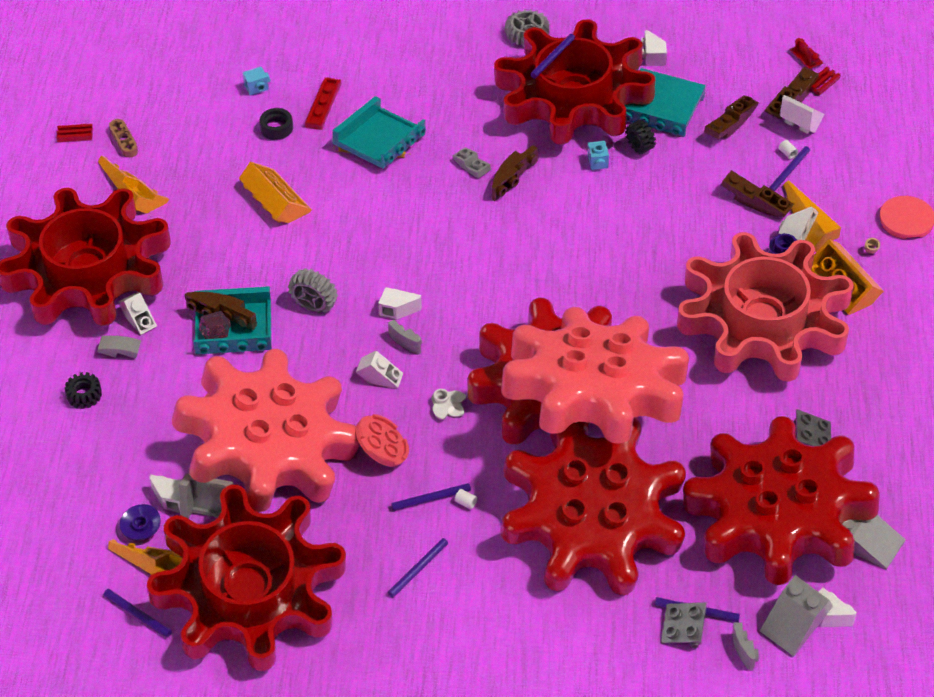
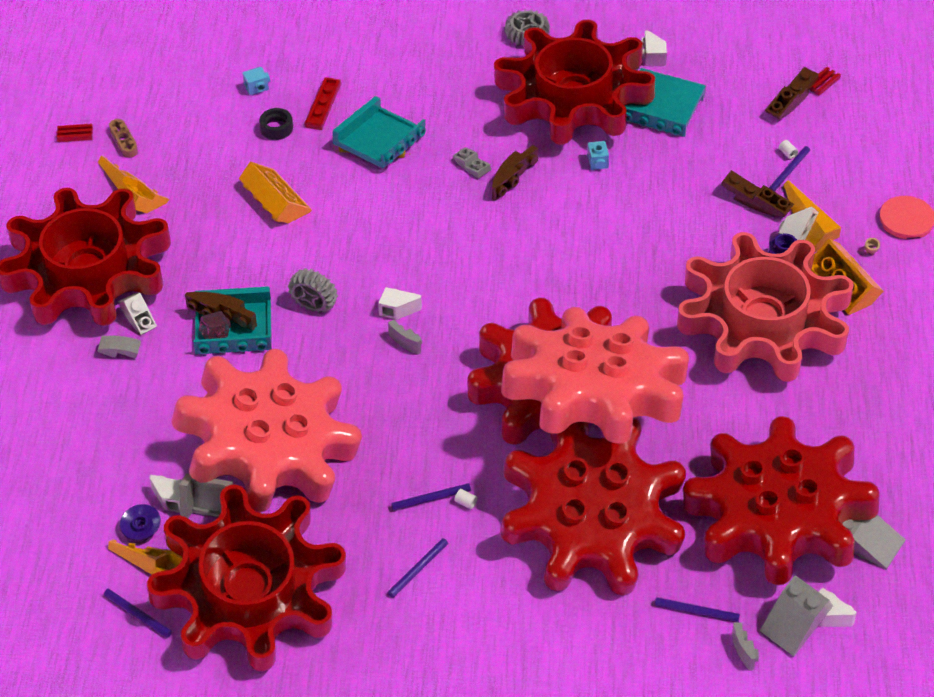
(85, 398): black tyre -> none
(379, 371): slope -> none
(382, 440): coral tile -> none
(448, 403): white plate -> none
(552, 56): dark purple bar -> none
(640, 136): black tyre -> none
(684, 623): flat silver hinge -> none
(732, 119): reddish brown slope -> none
(800, 114): slope -> none
(806, 55): red hinge -> none
(811, 429): flat silver hinge -> none

